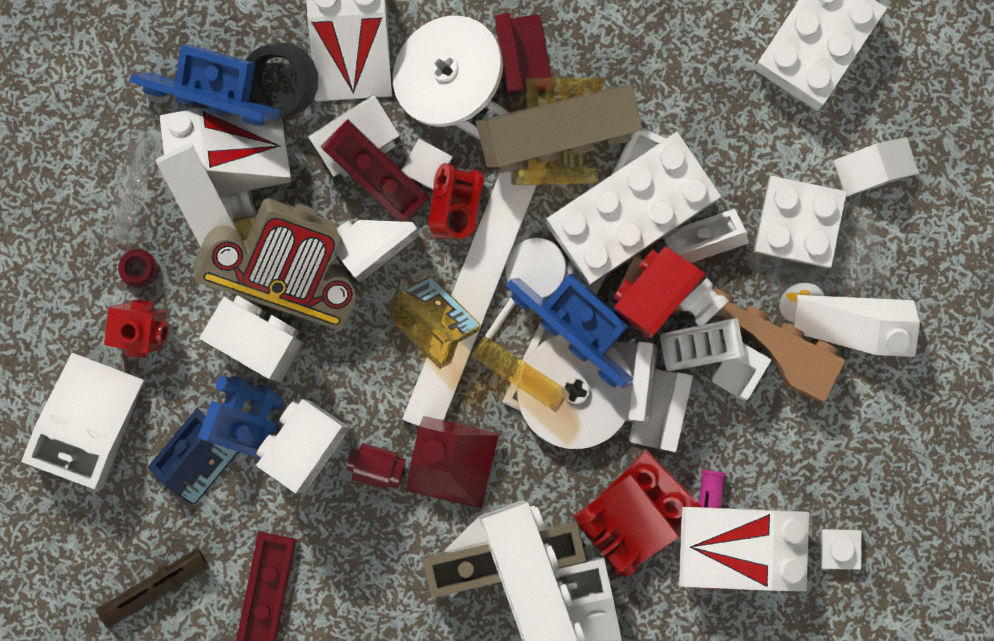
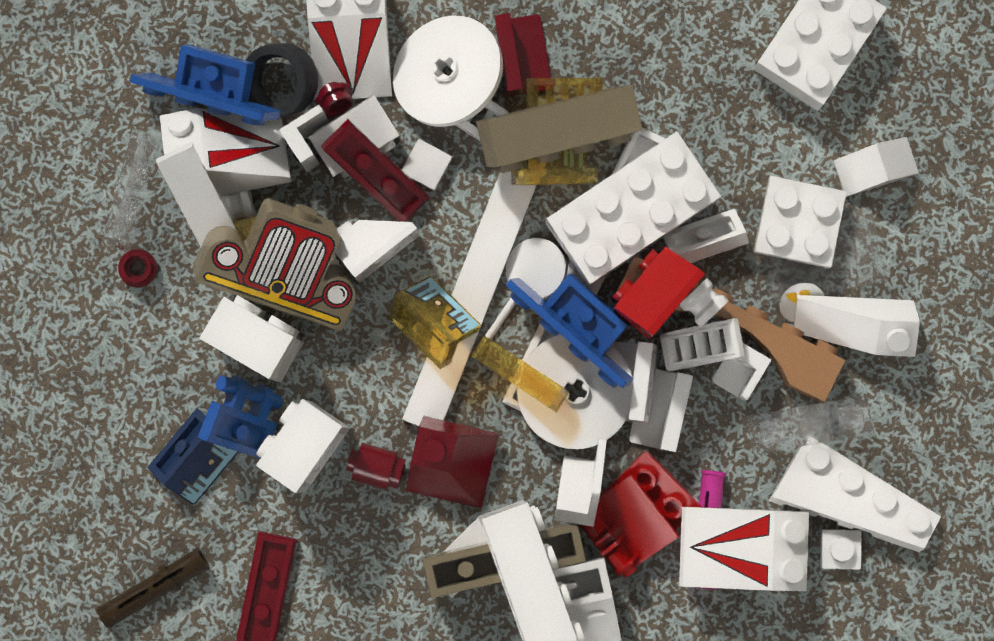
(83, 422): white slope -> none
(136, 328): red brick -> none
(299, 129): none -> white panel
(335, 98): none -> dark red plate
(457, 198): red piece -> none
(580, 488): none -> white panel
(810, 424): none -> clear arch
(842, 491): none -> white wing

